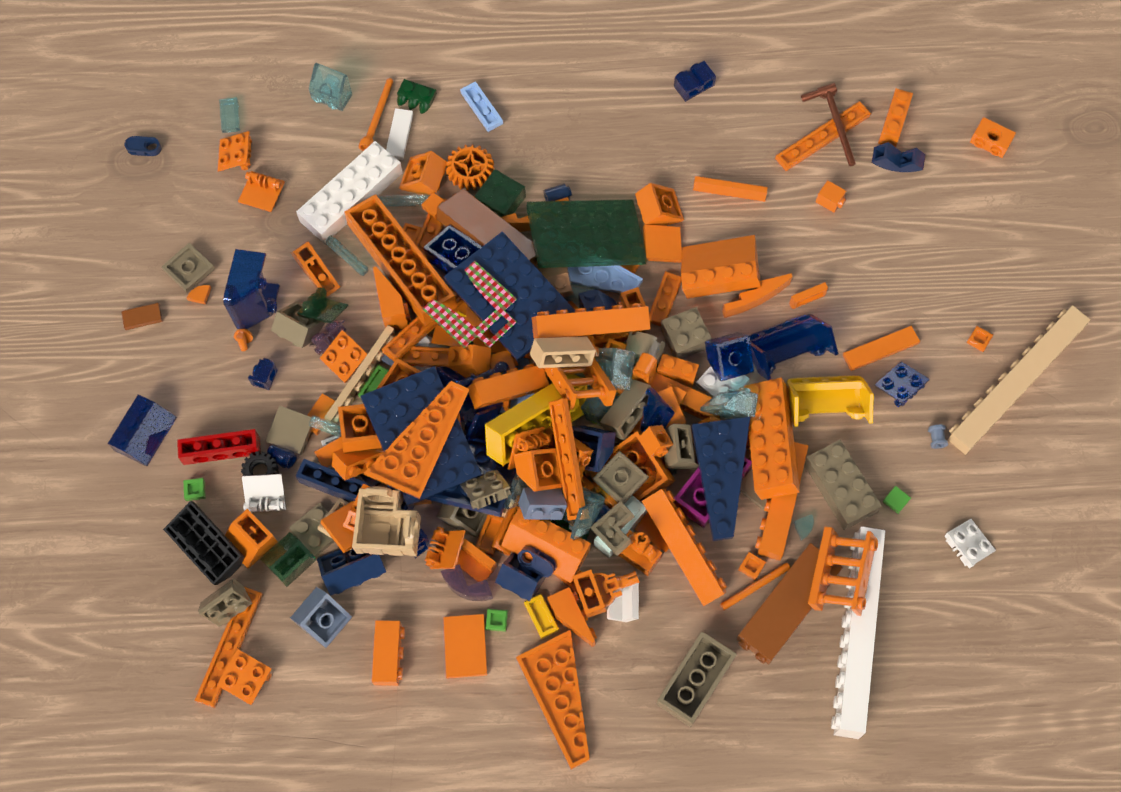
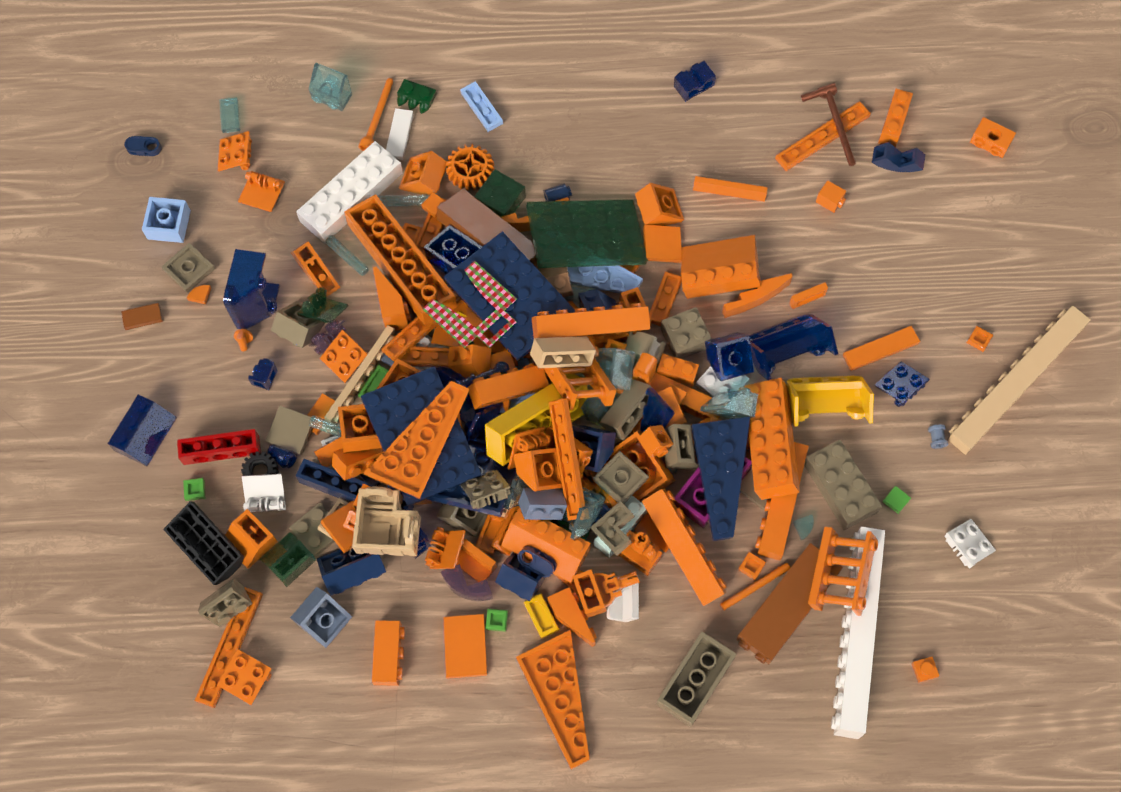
(166, 219): none -> light blue brick
(925, 669): none -> orange plate

